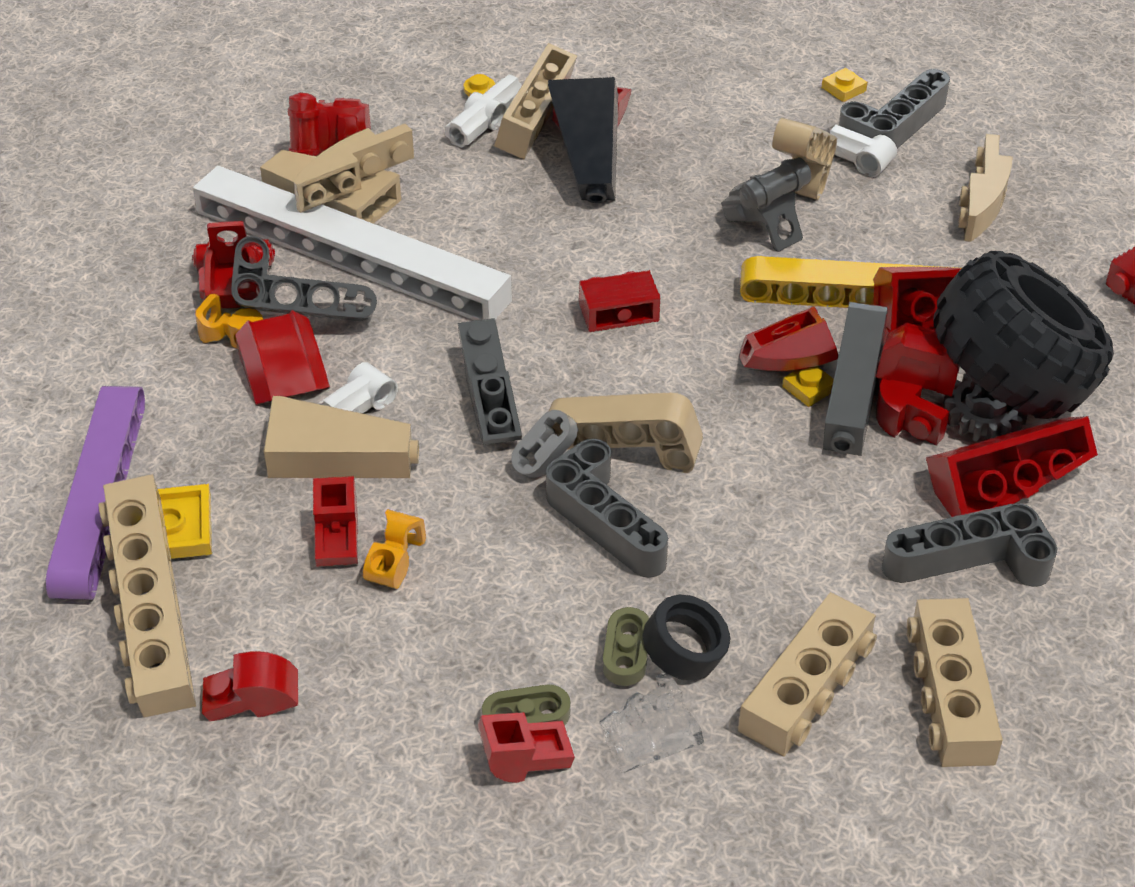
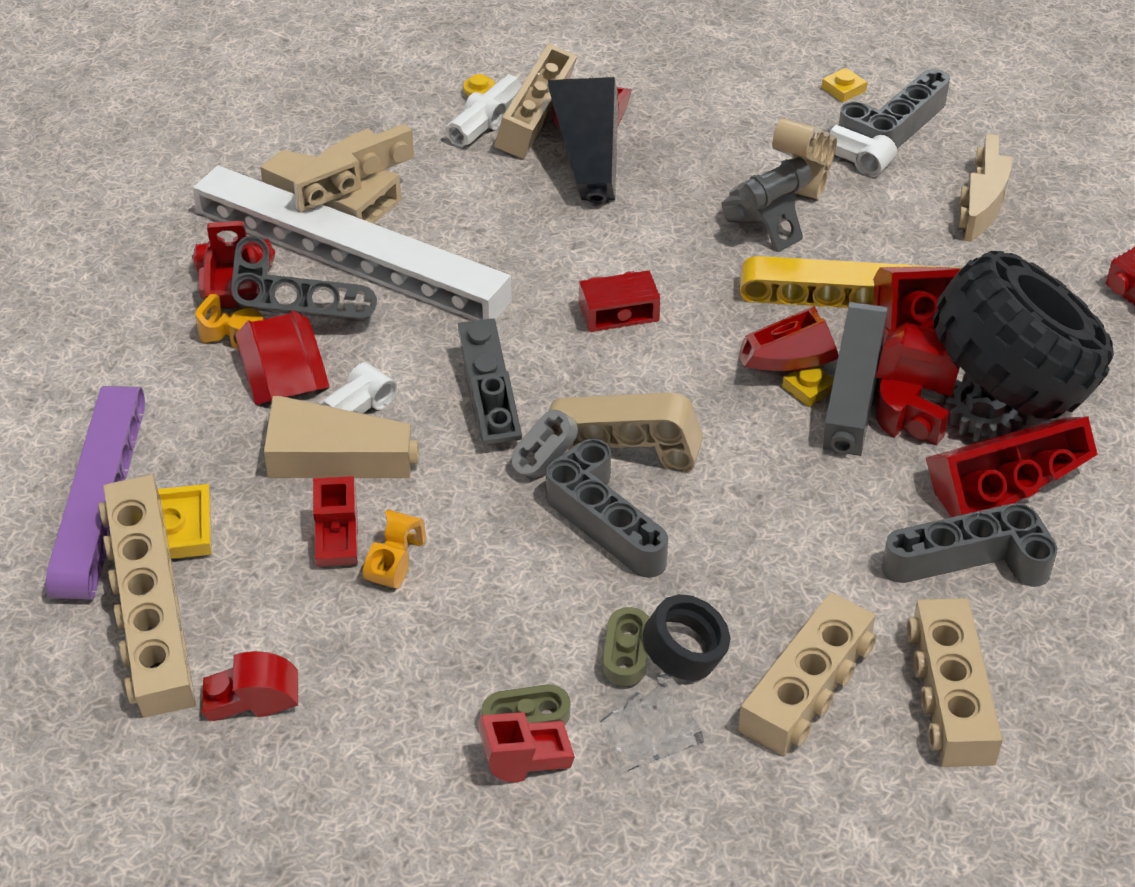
(321, 125): red piece -> none

